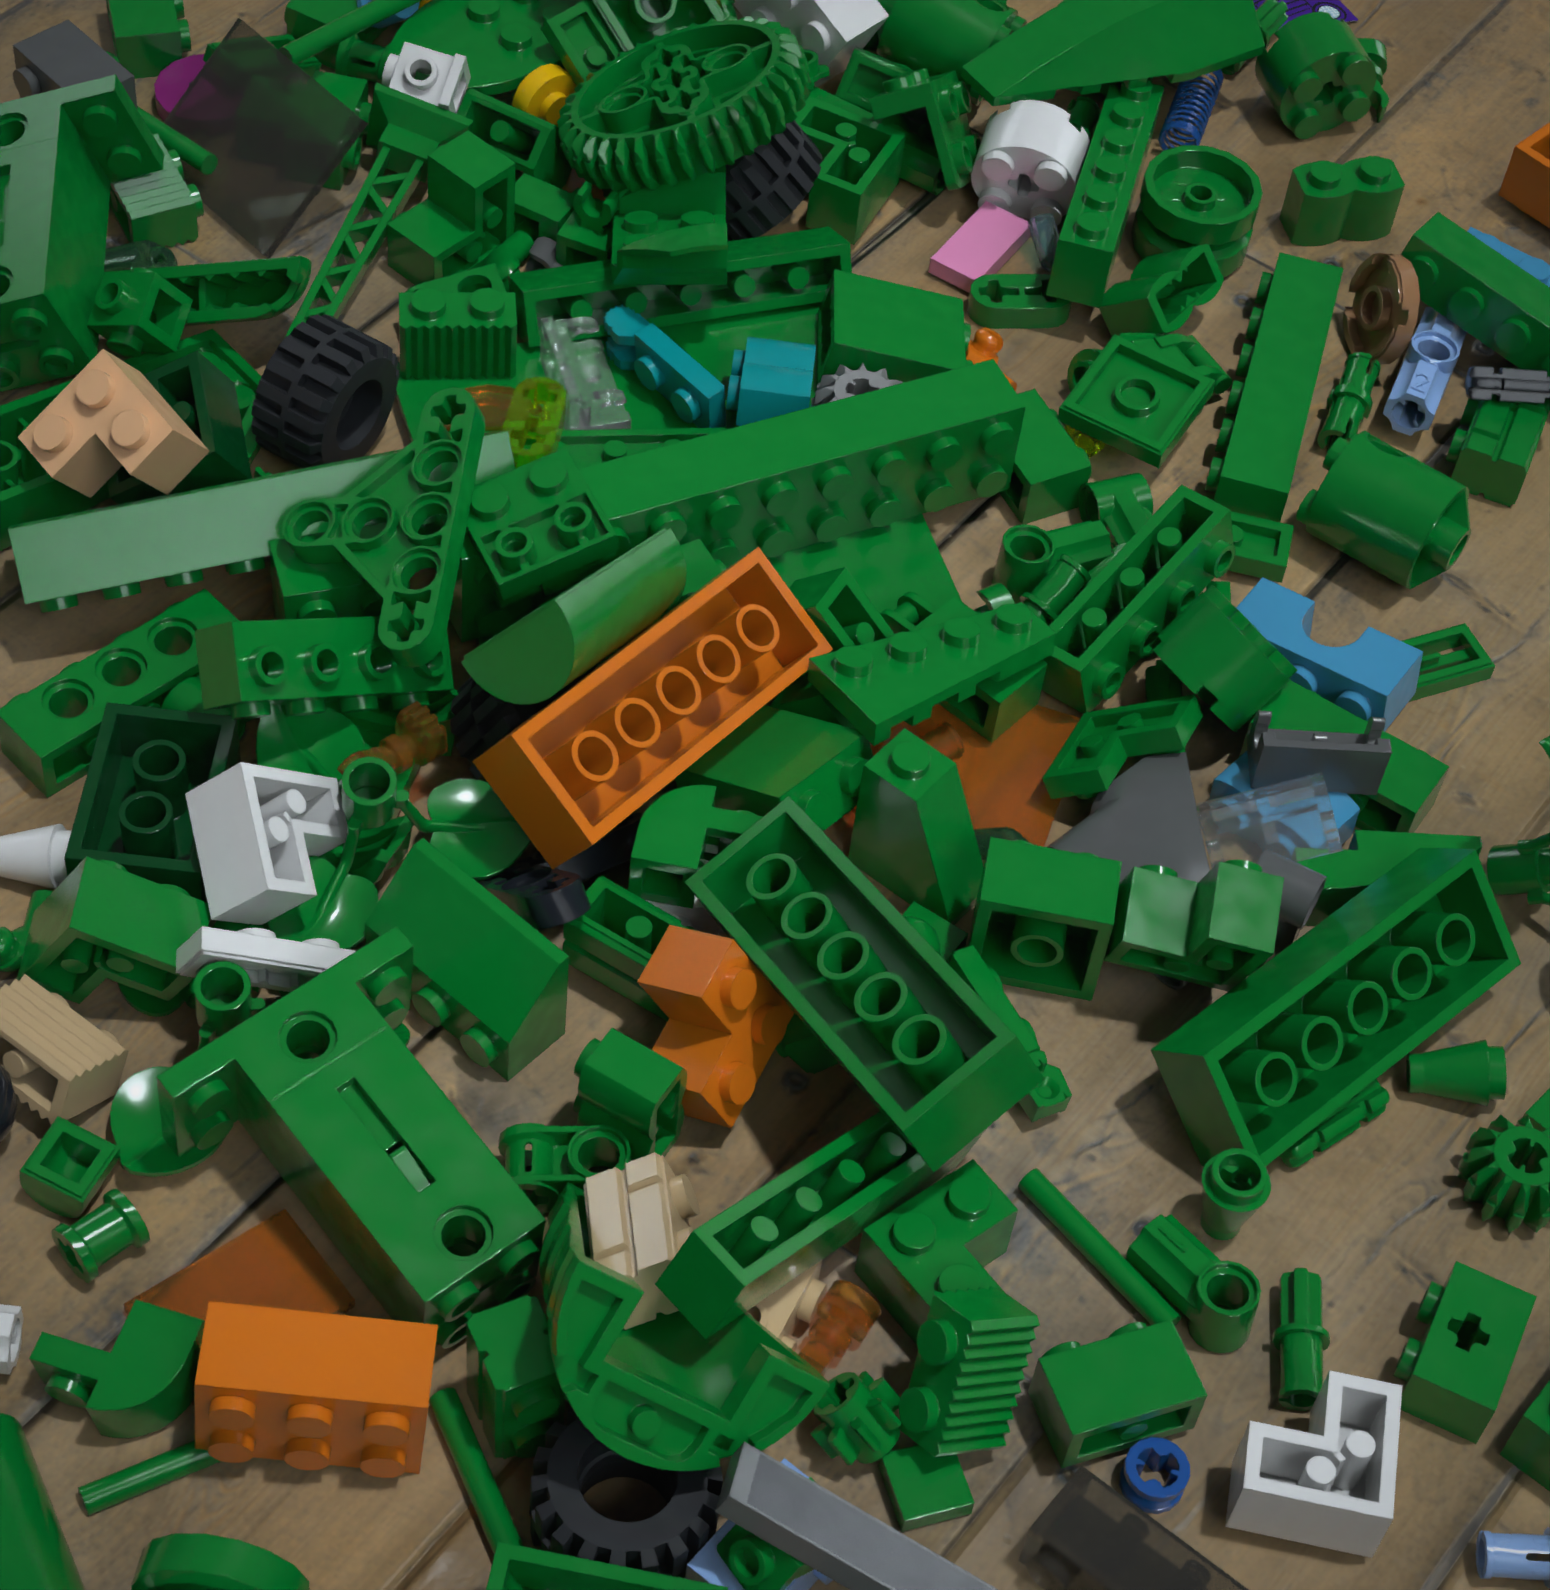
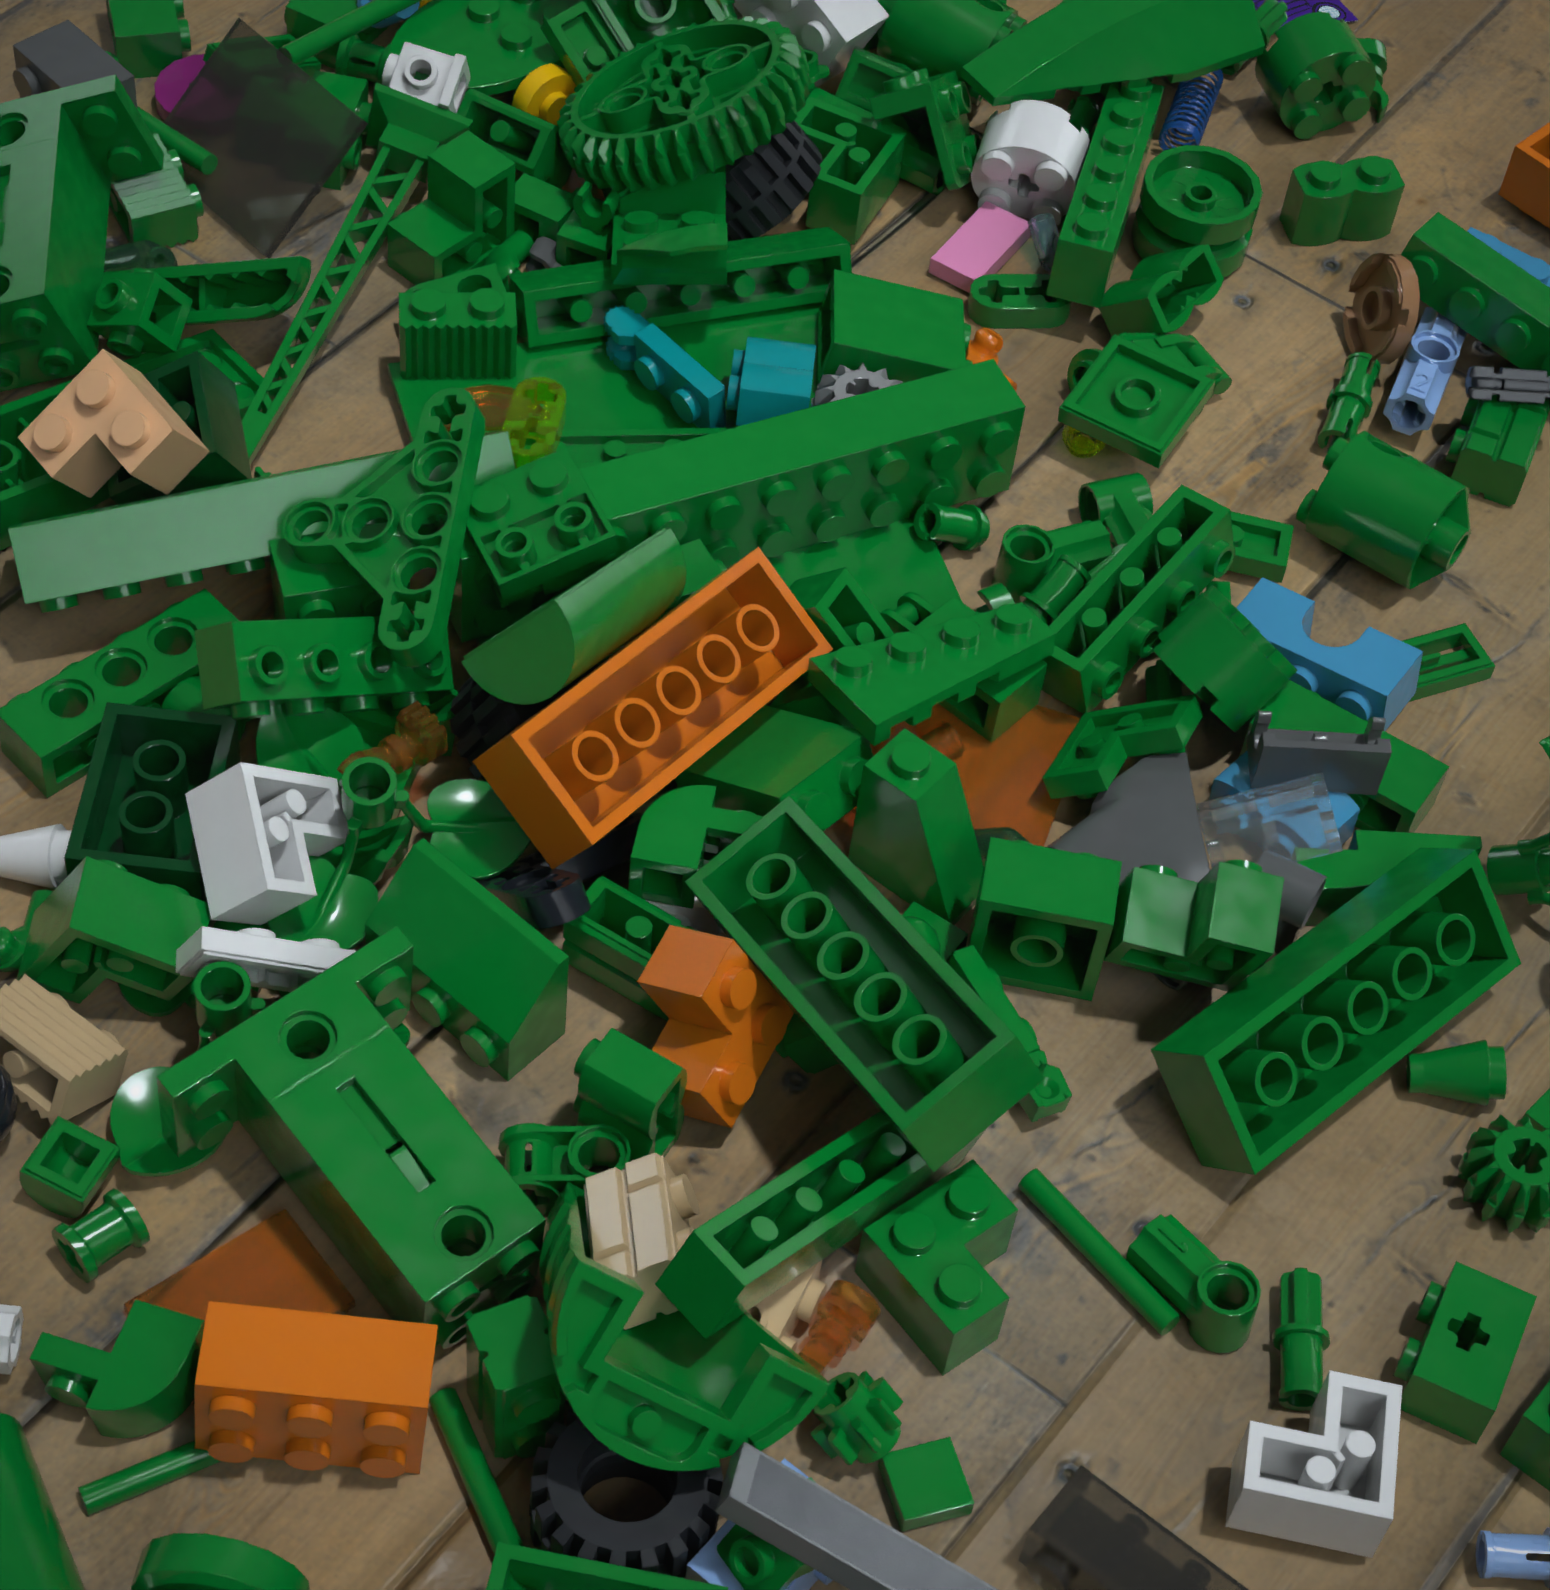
(324, 393): black tyre -> none
(584, 374): clear hinge -> none
(962, 526): none -> green pin
(967, 1371): green brick -> none
(1046, 465): green brick -> none
(1116, 1391): green brick -> none
(1158, 1455): blue bush -> none
(1232, 1191): green cone -> none
(1277, 387): green brick -> none
(1345, 1120): green axle -> none

